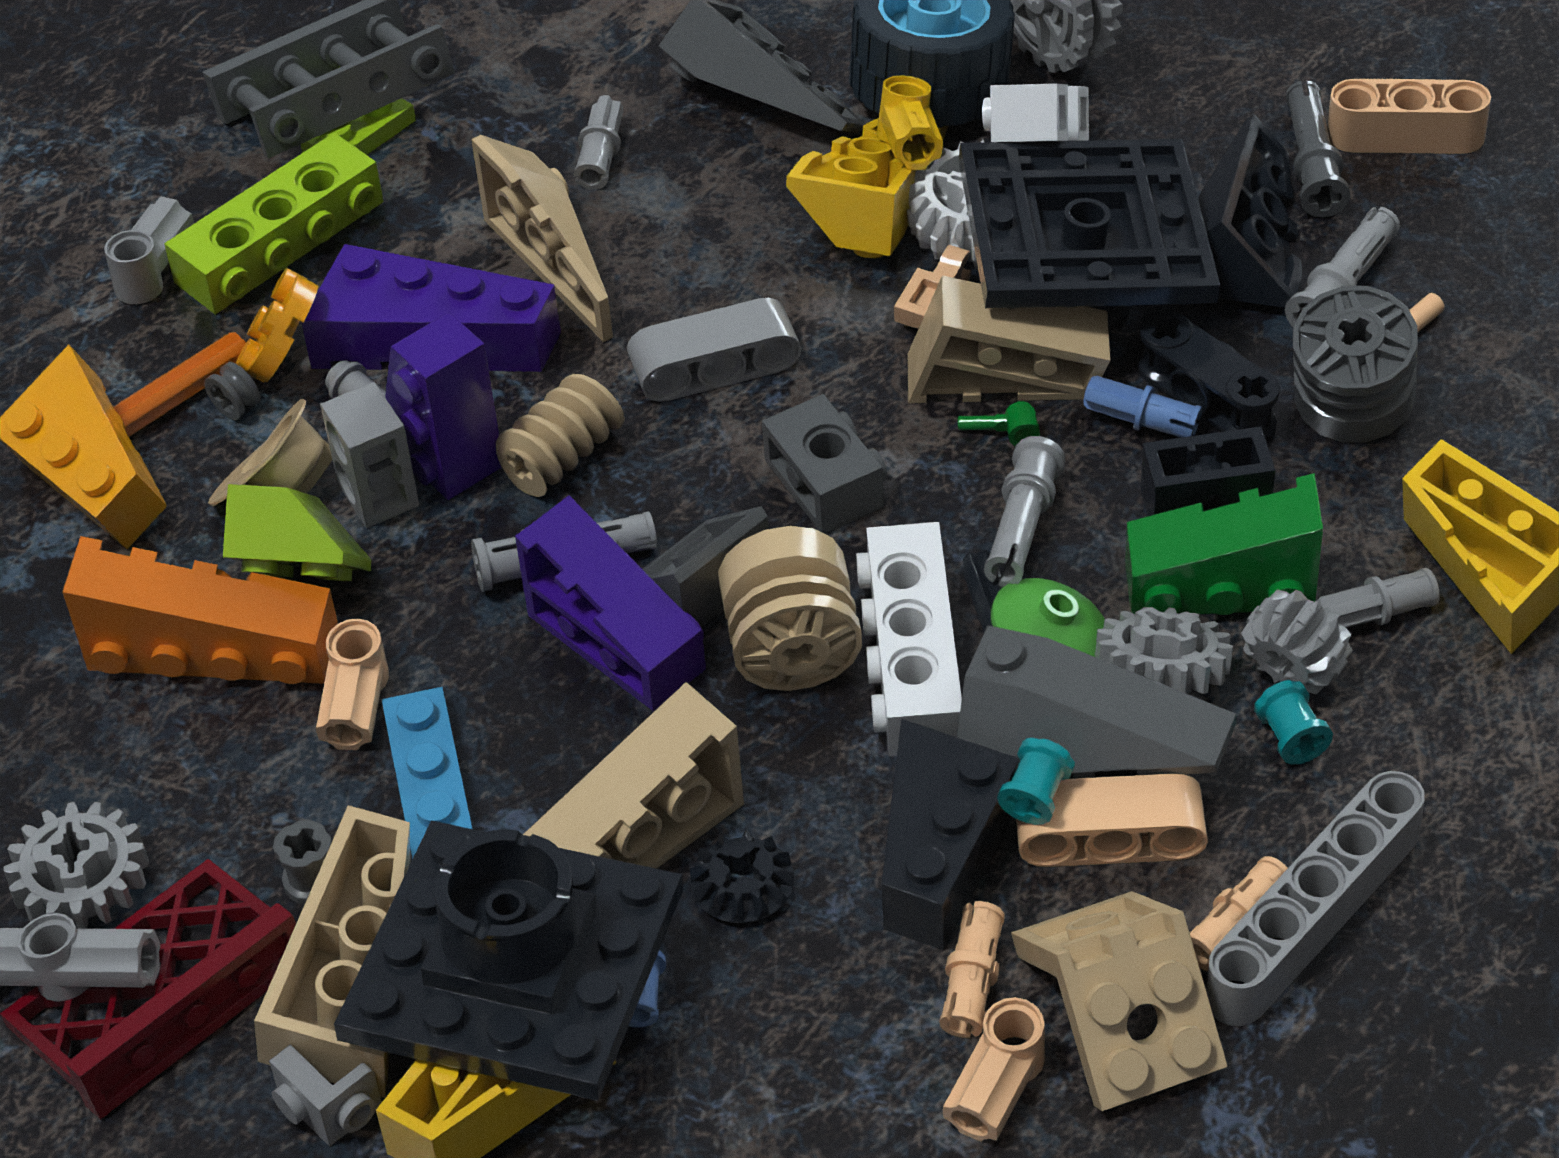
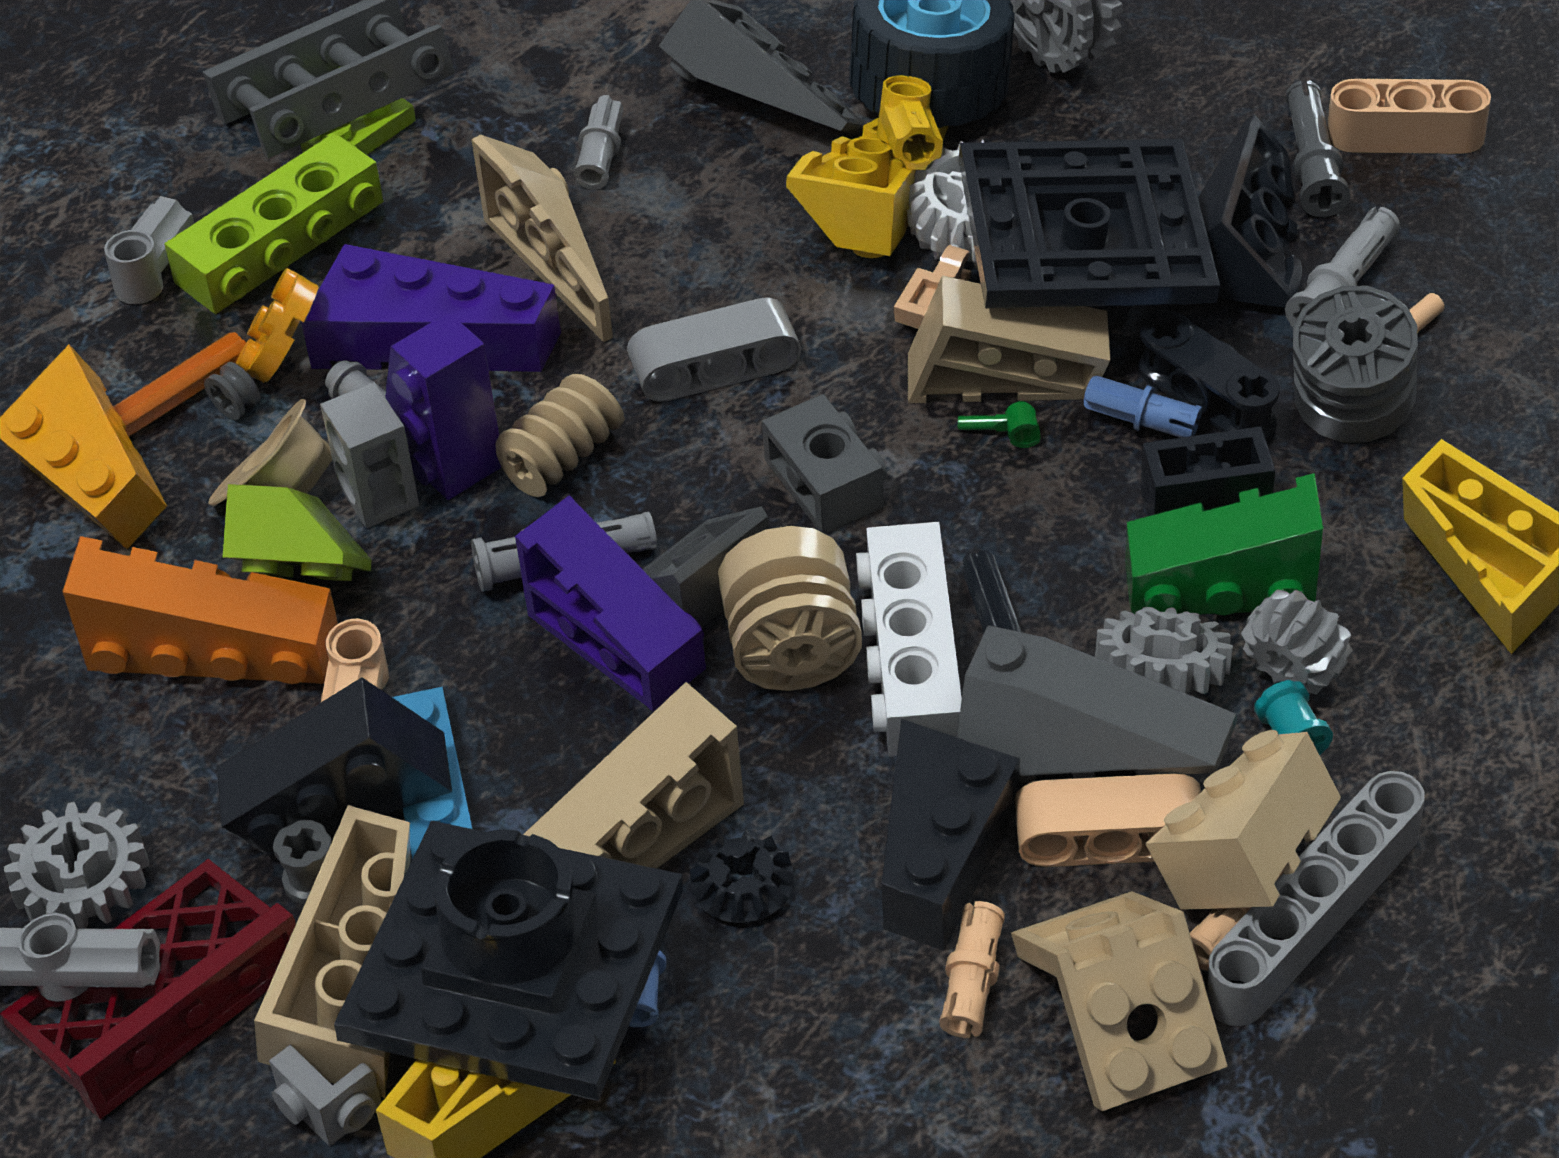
(342, 752): none -> black wedge
(996, 1070): light nougat piece -> none
(1027, 494): light grey pin -> none
(1036, 113): white arch -> none
(1036, 781): teal bush -> none
(1048, 611): bright green dish -> none
(1246, 825): none -> tan wedge
(1382, 599): light grey axle -> none

